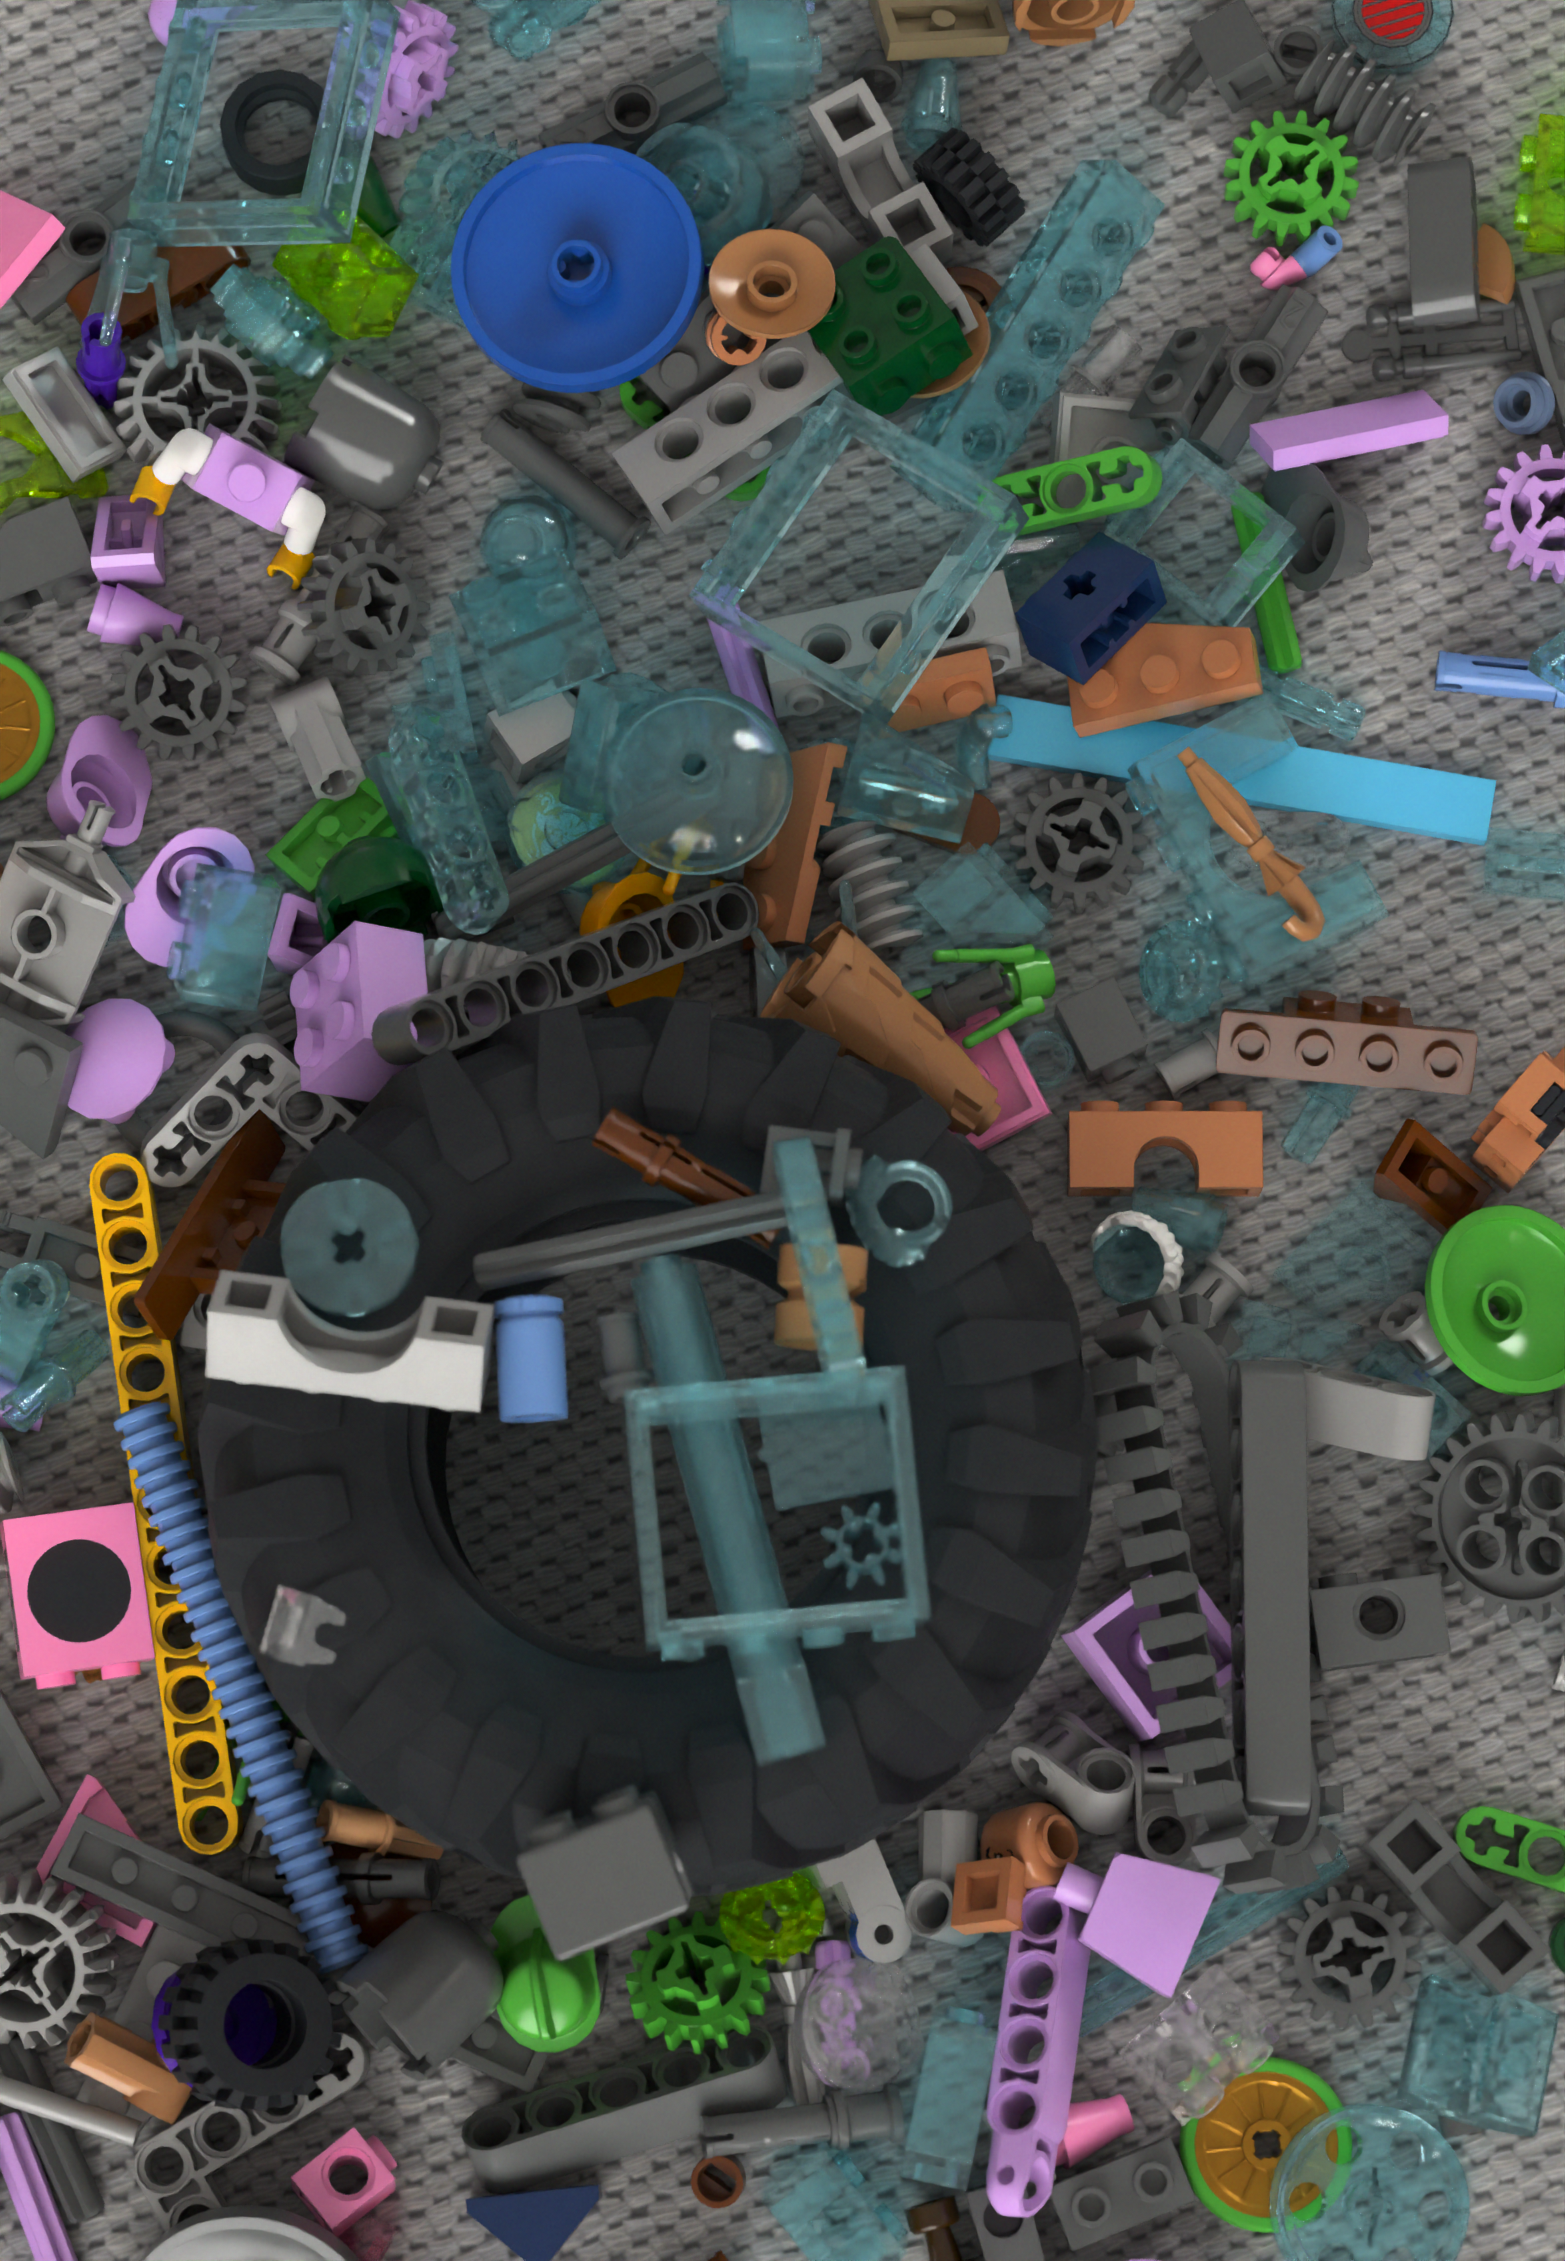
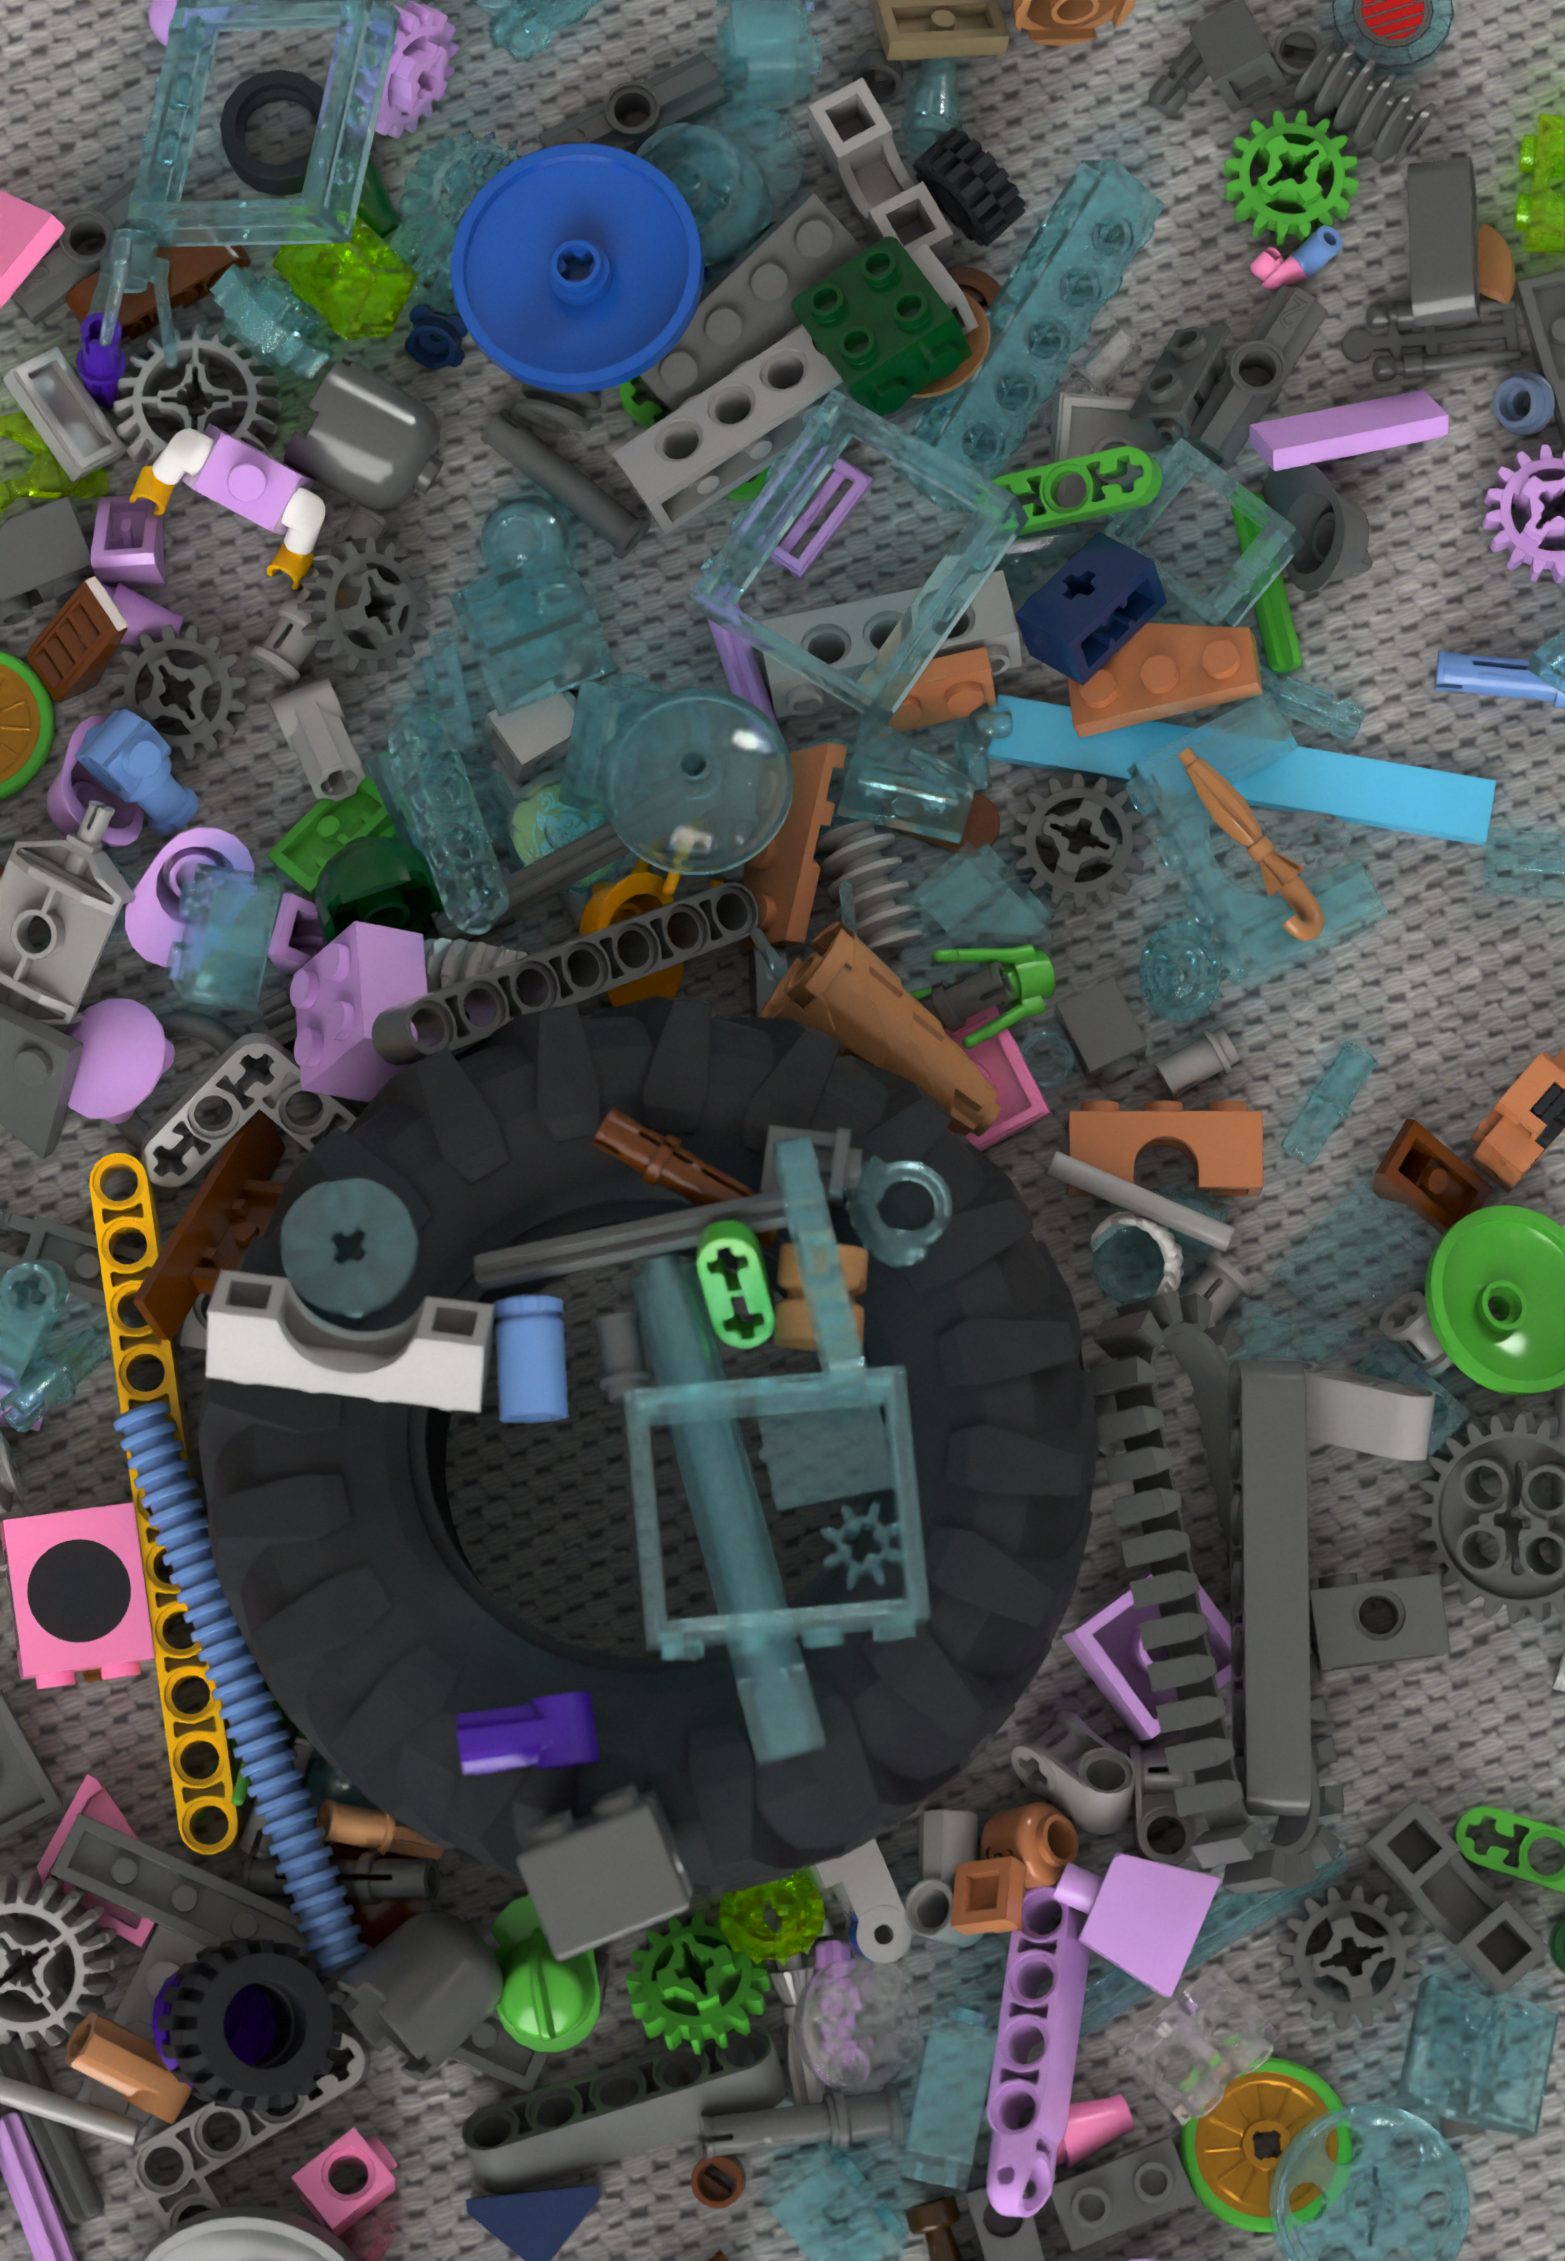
(78, 642): none -> reddish brown slope
(134, 765): none -> medium blue connector
(293, 1624): clear tile -> none
(427, 348): none -> dark blue plate
(546, 1734): none -> dark purple piece
(722, 1287): none -> bright green beam
(733, 354): nougat bush -> none
(775, 264): medium nougat dish -> none
(782, 554): none -> lavender tile
(1140, 1201): none -> light grey piece
(1346, 1045): bracket -> none

